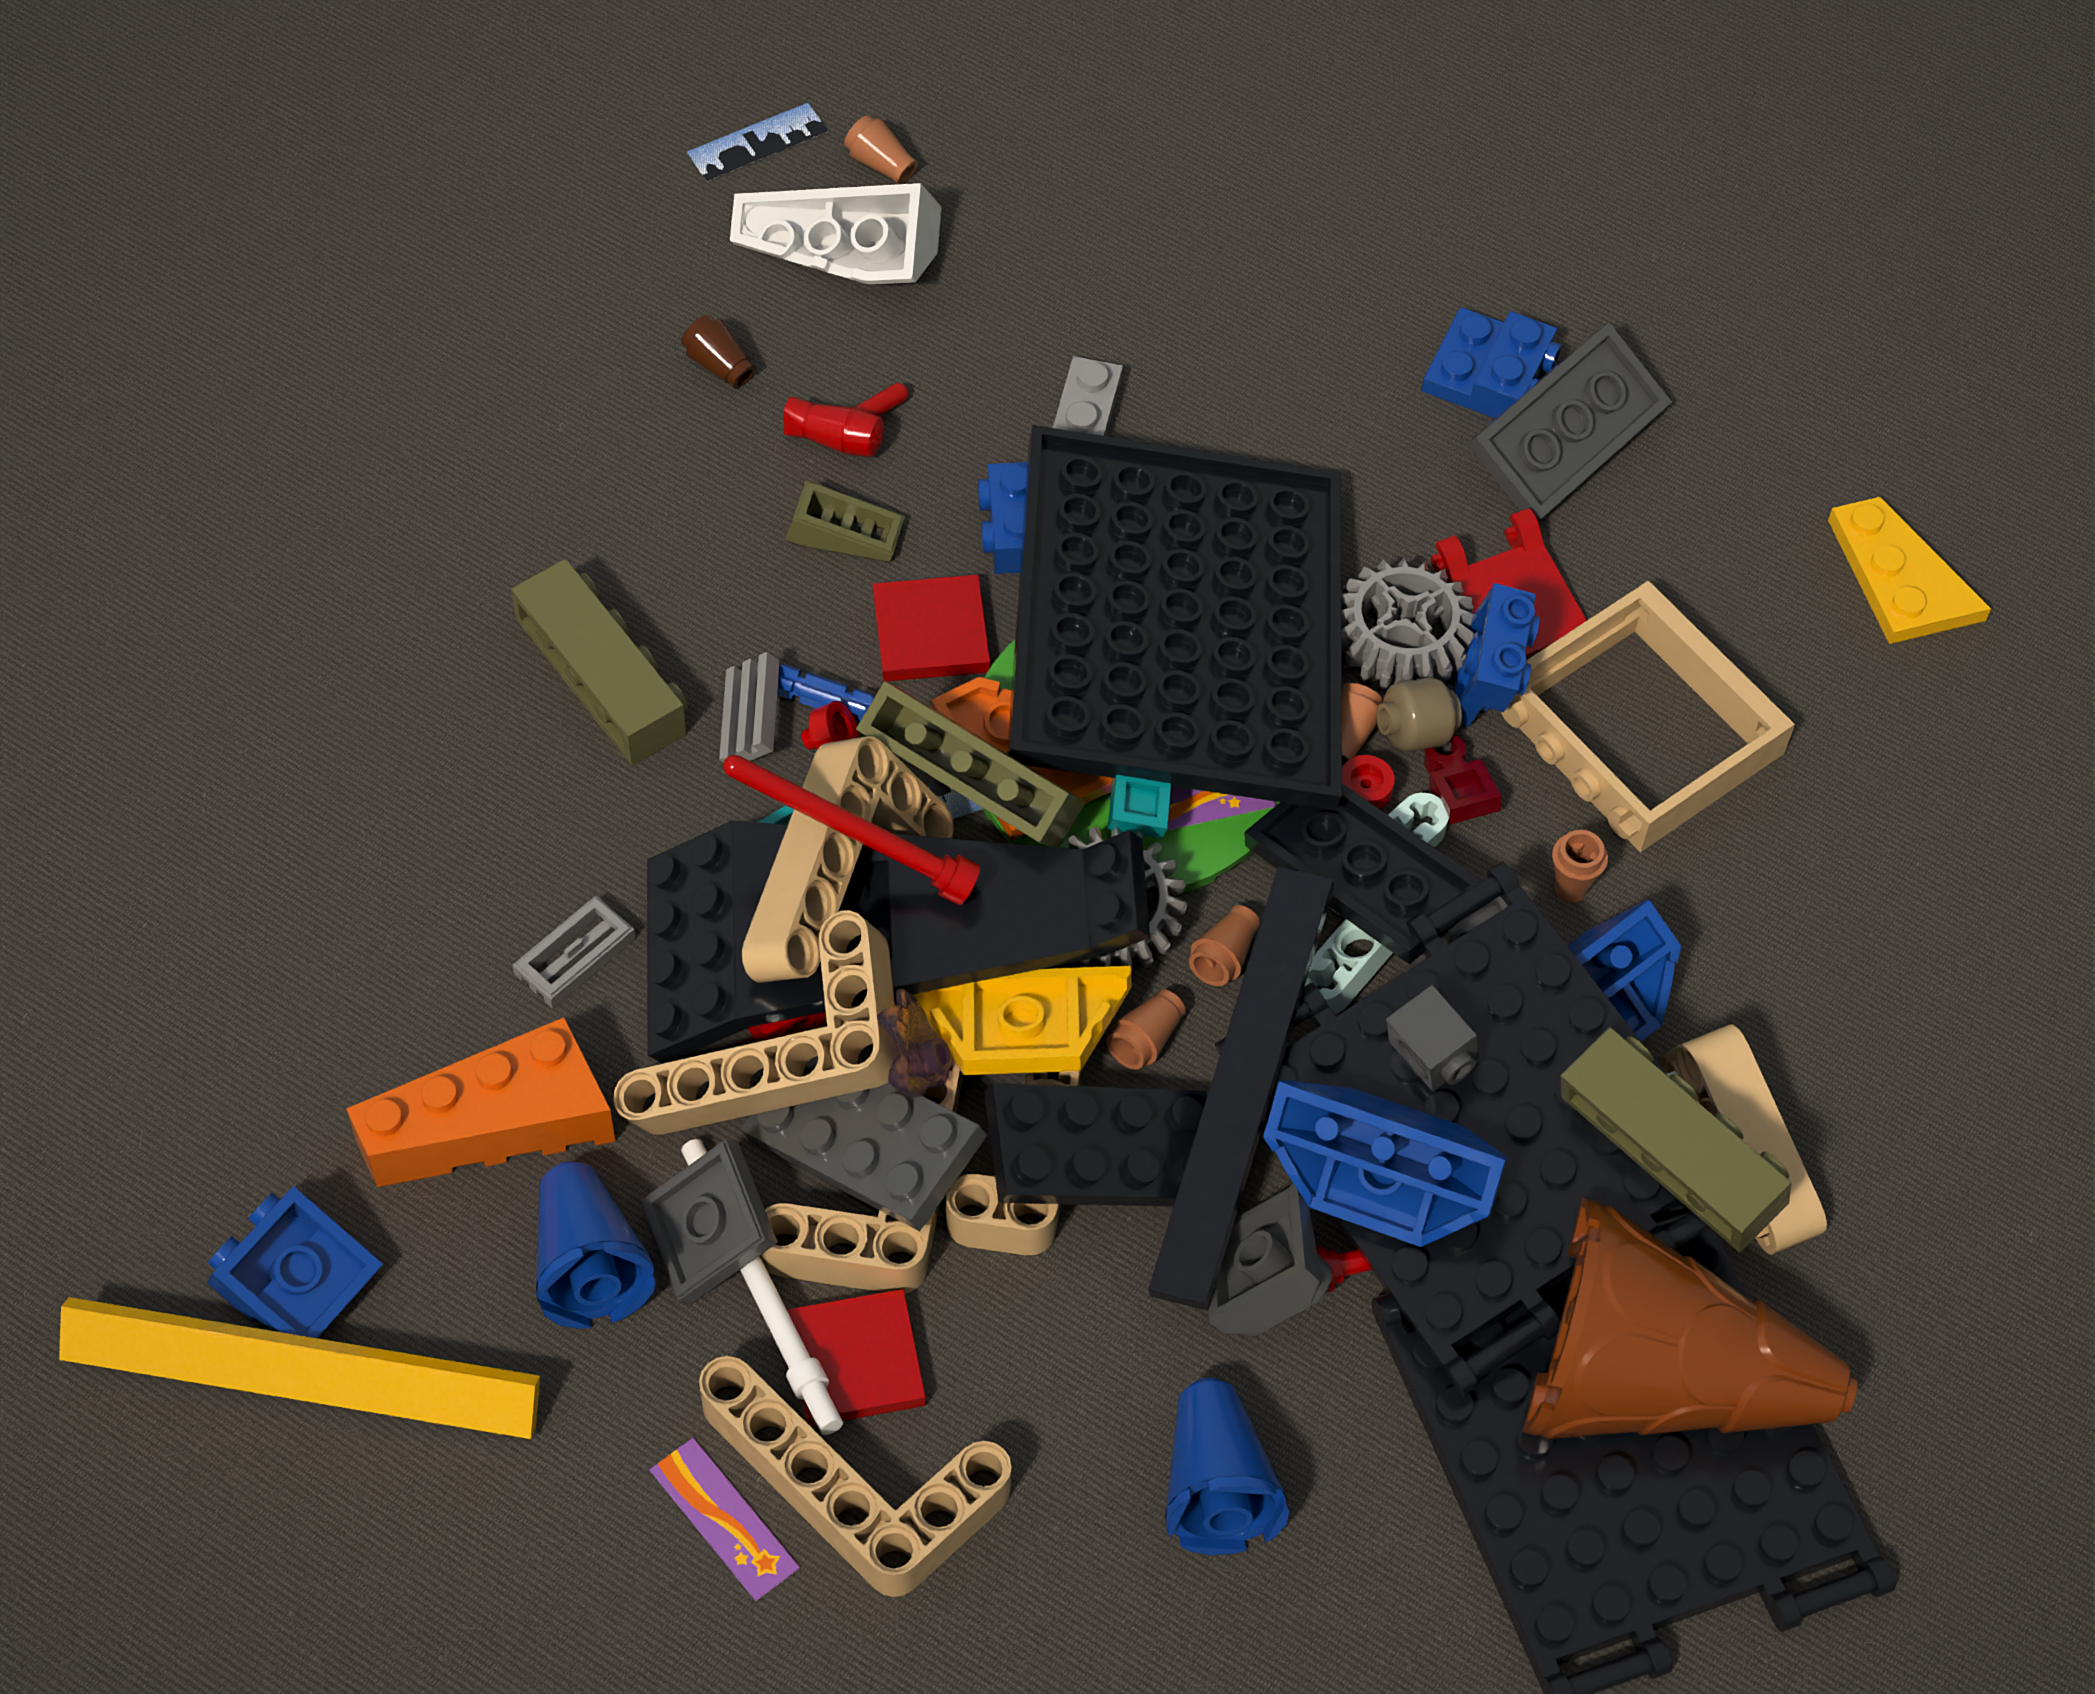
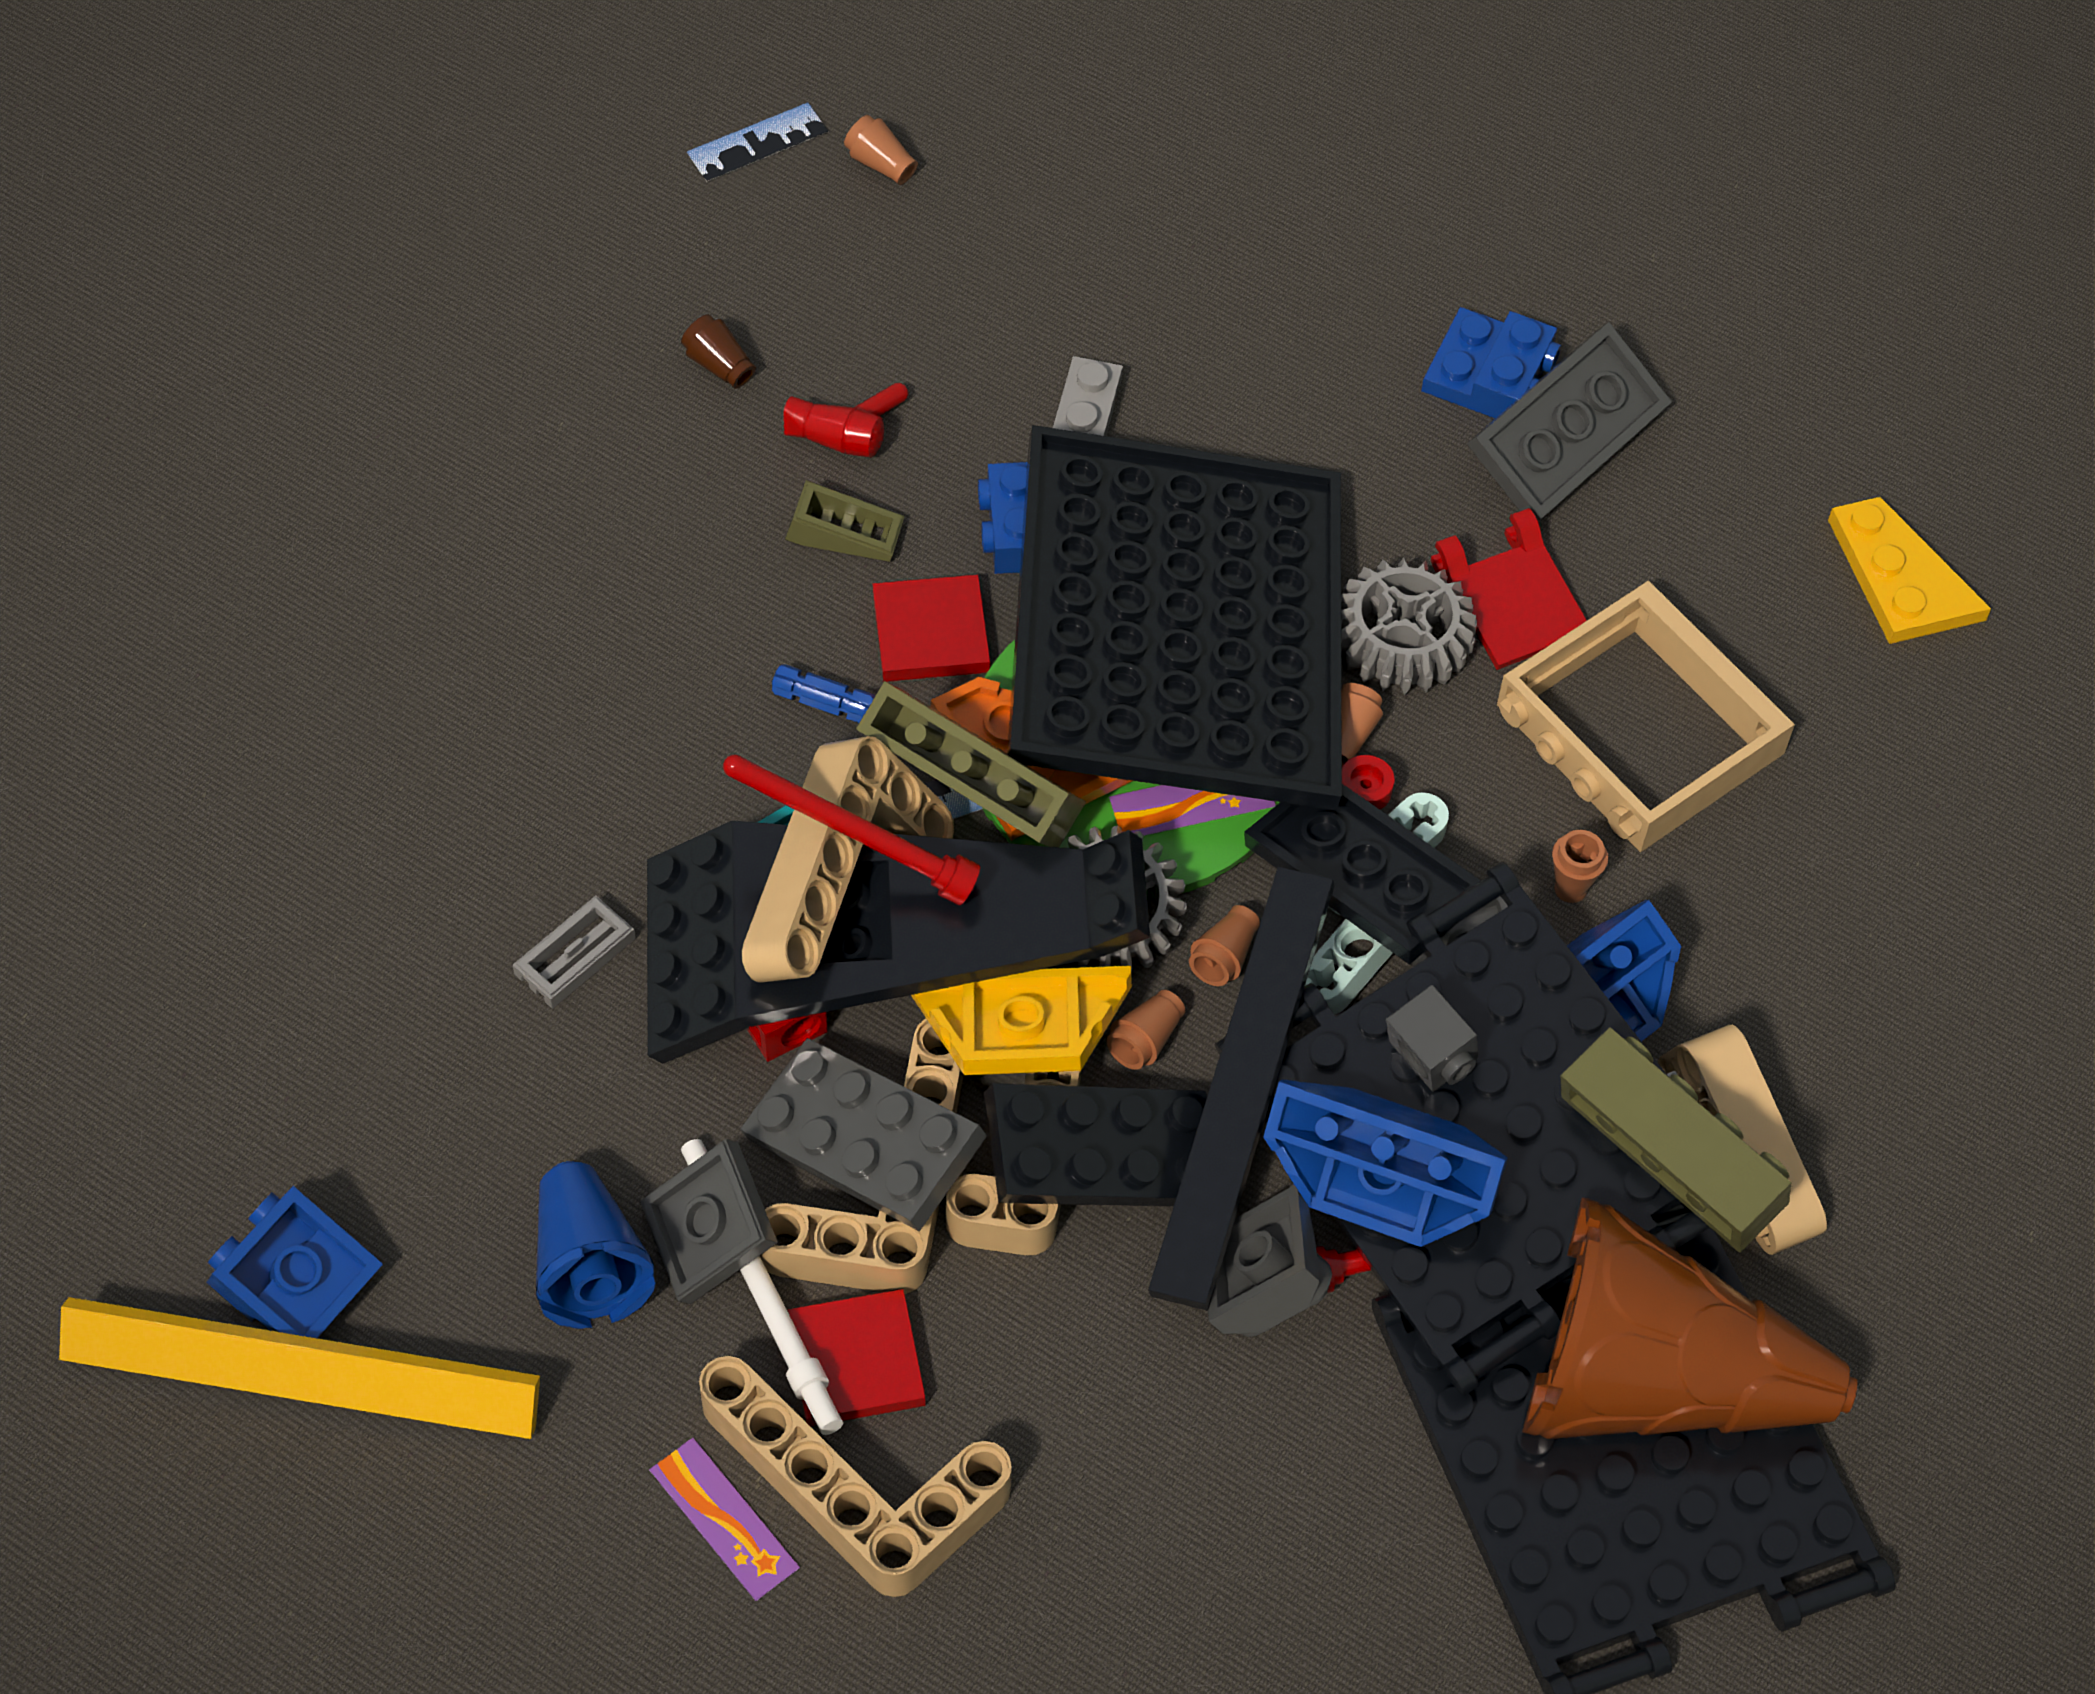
(485, 1108): orange wedge -> none
(600, 661): olive brick -> none
(742, 711): light grey tile -> none
(783, 1057): tan beam -> none
(829, 724): red tile -> none
(850, 231): white wedge -> none
(923, 1055): plate -> none
(1139, 806): teal tile -> none
(1220, 1474): blue cone -> none
(1419, 714): dark tan head -> none
(1462, 786): dark red plate -> none
(1496, 655): blue plate -> none

